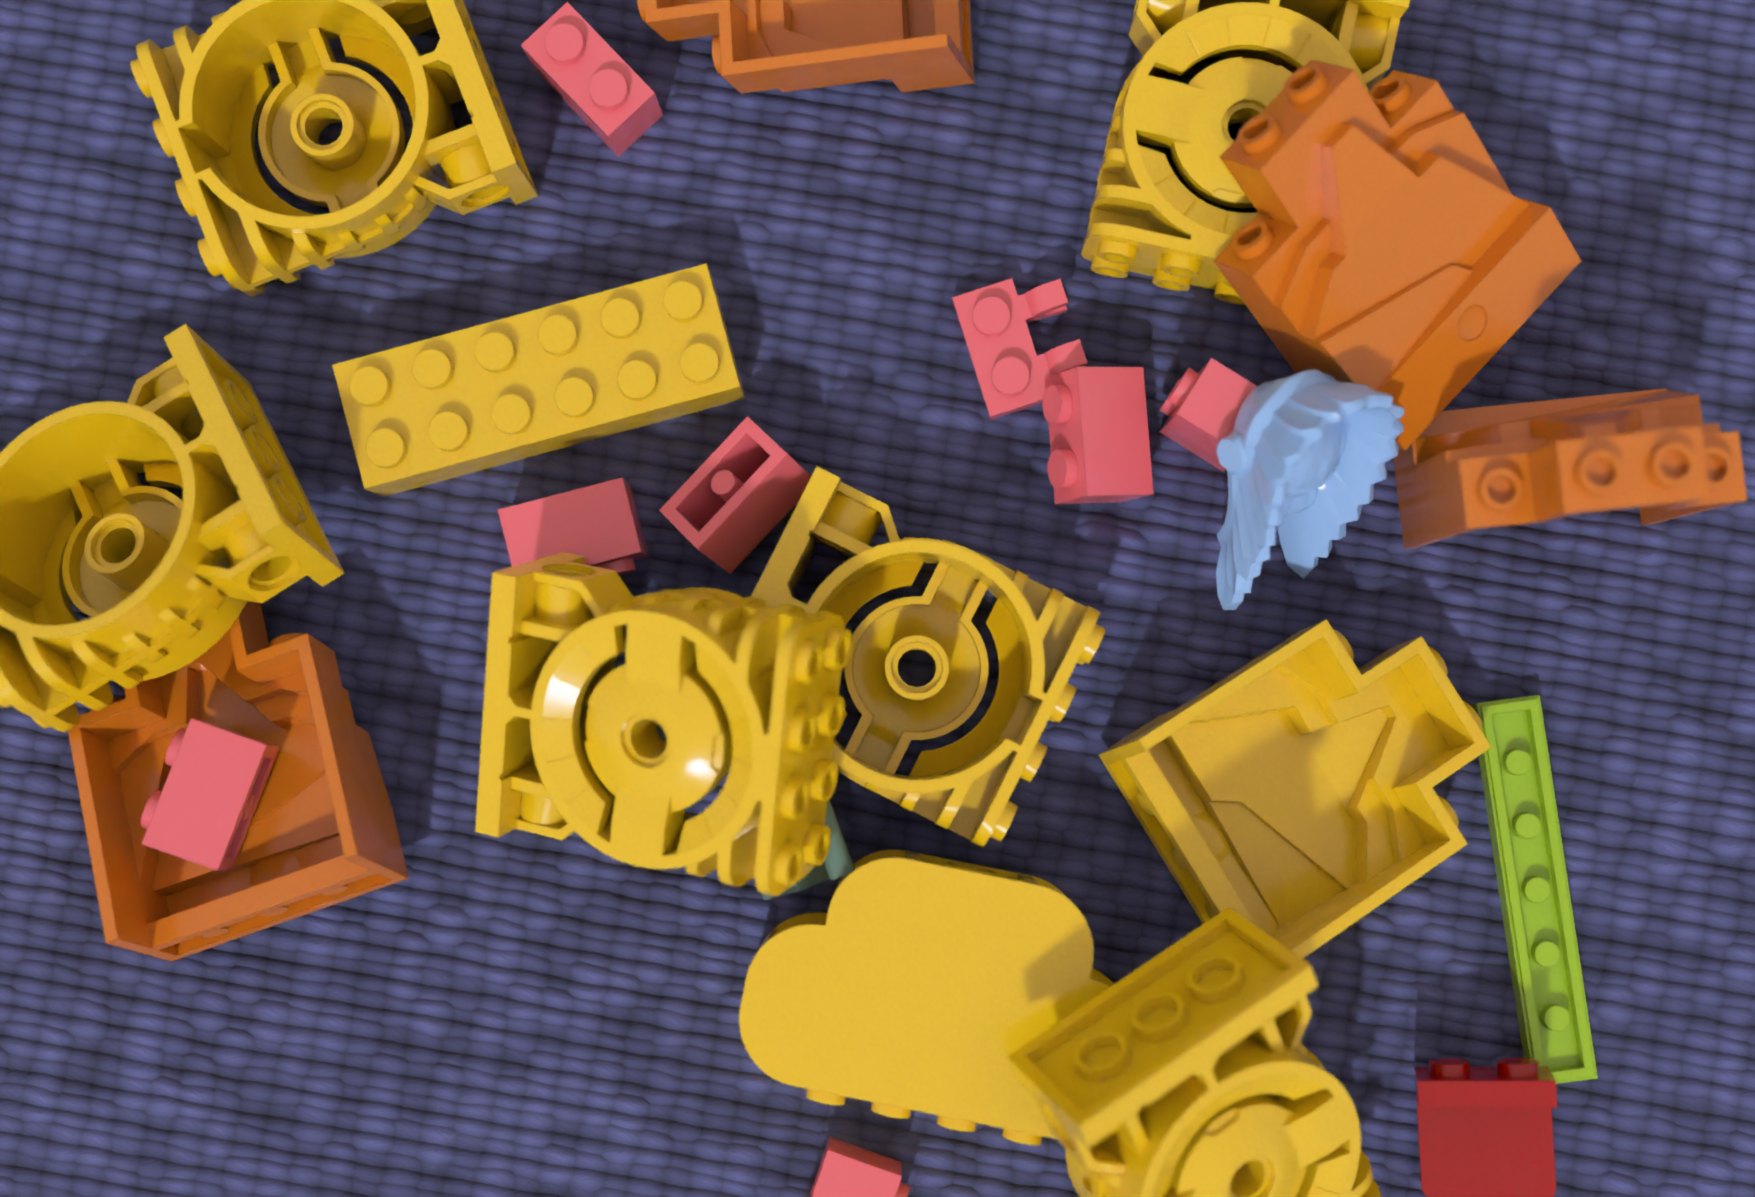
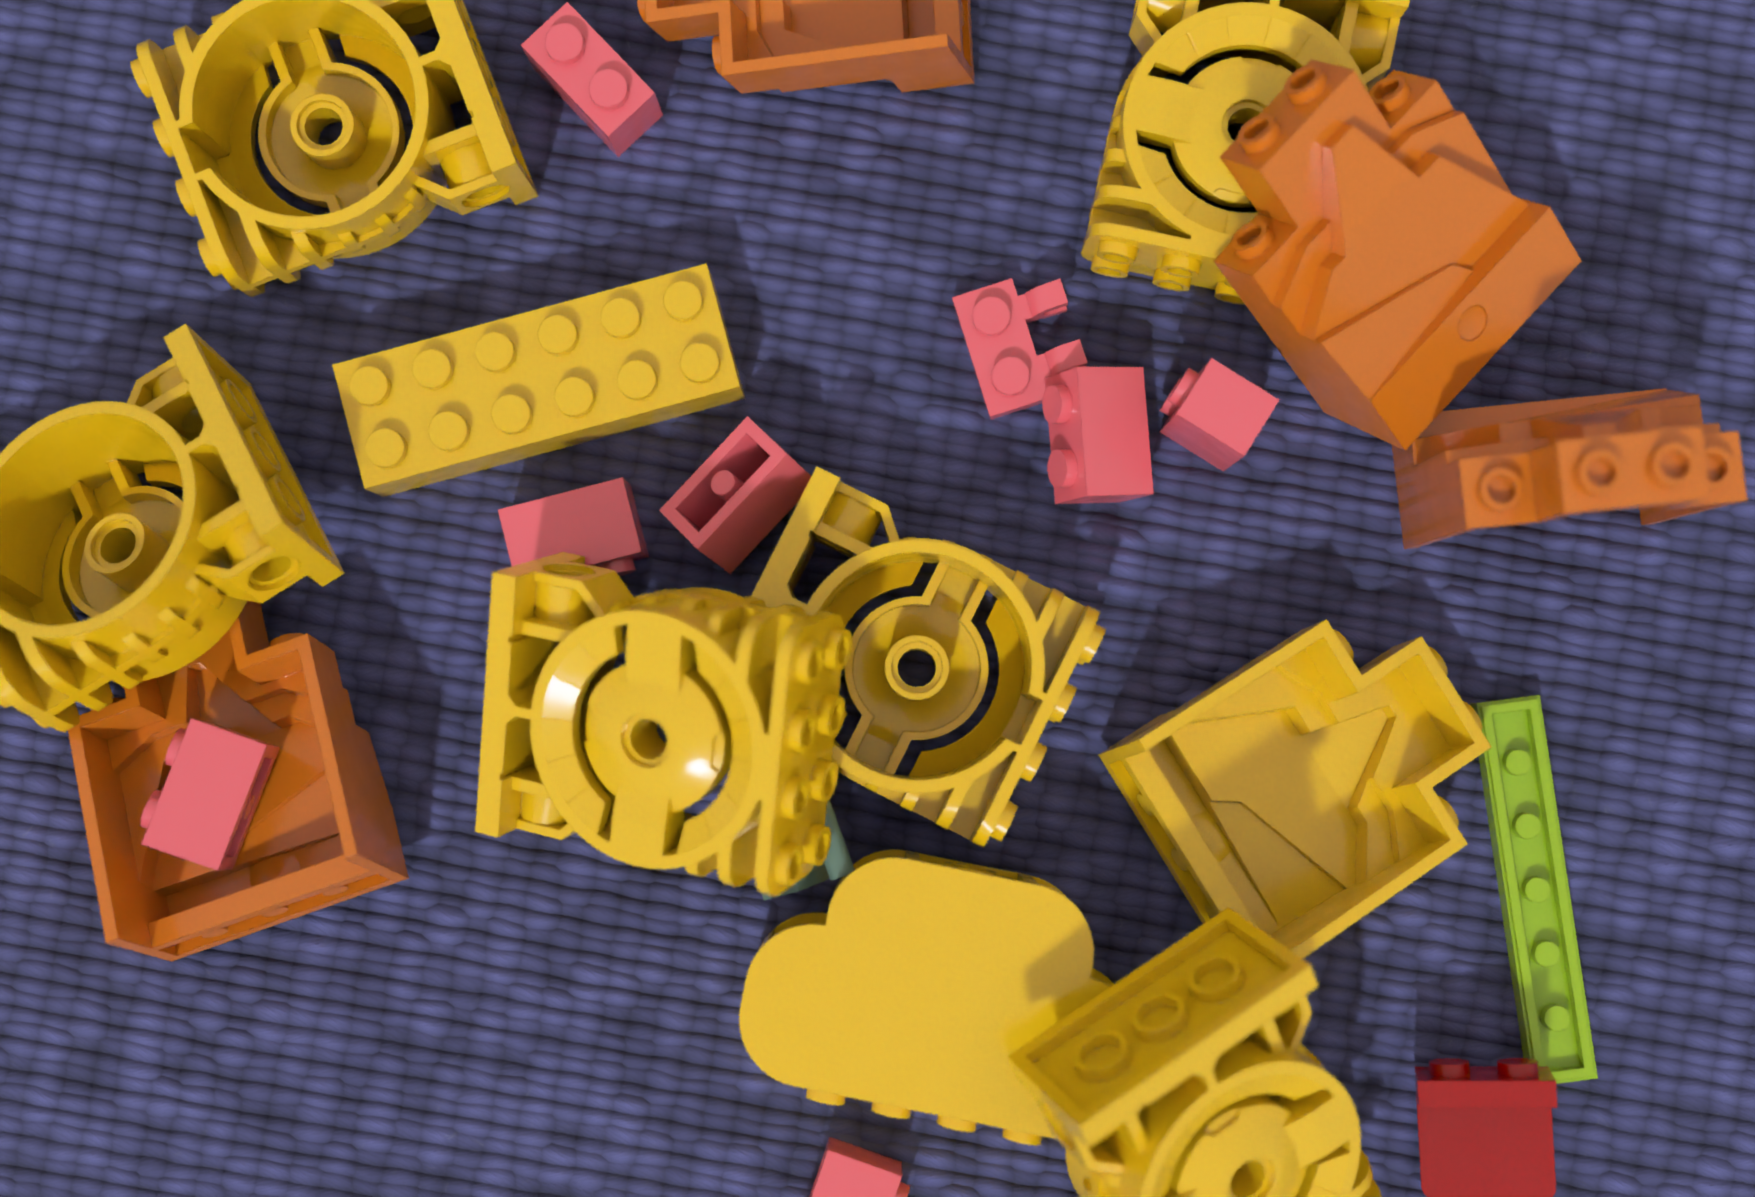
(1299, 466): light blue piece -> none

